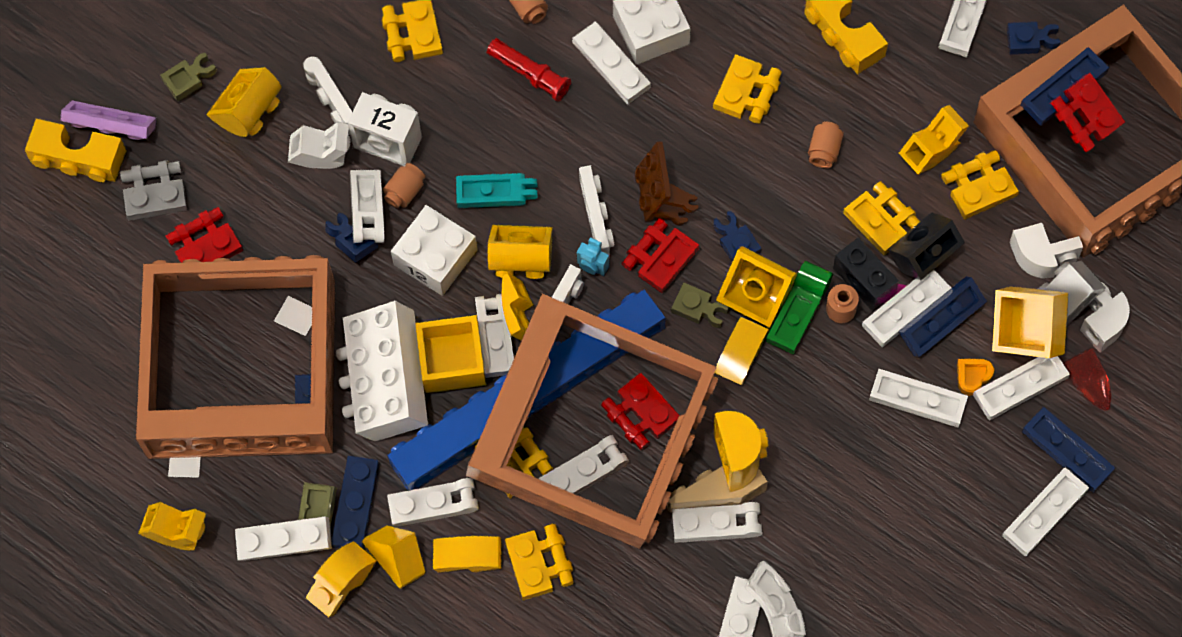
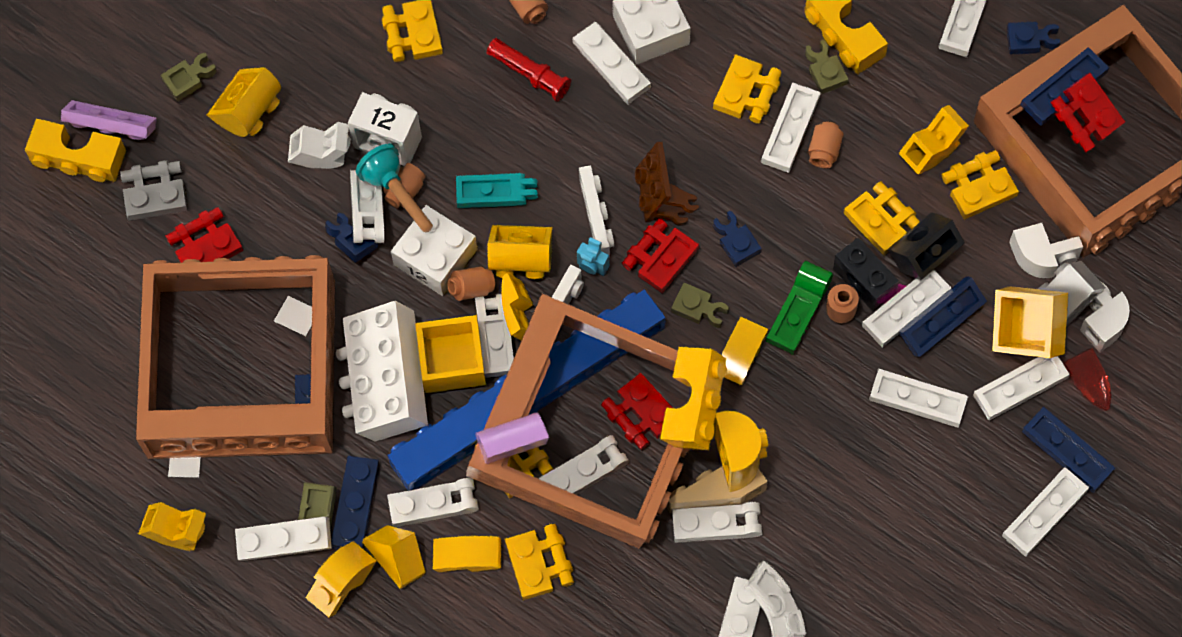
(327, 91): white plate -> none
(381, 168): none -> teal piece
(471, 283): none -> nougat brick
(512, 438): none -> lavender brick
(694, 423): none -> yellow arch
(756, 286): yellow brick -> none
(790, 127): none -> white plate
(826, 70): none -> olive plate
(973, 374): light orange tile -> none

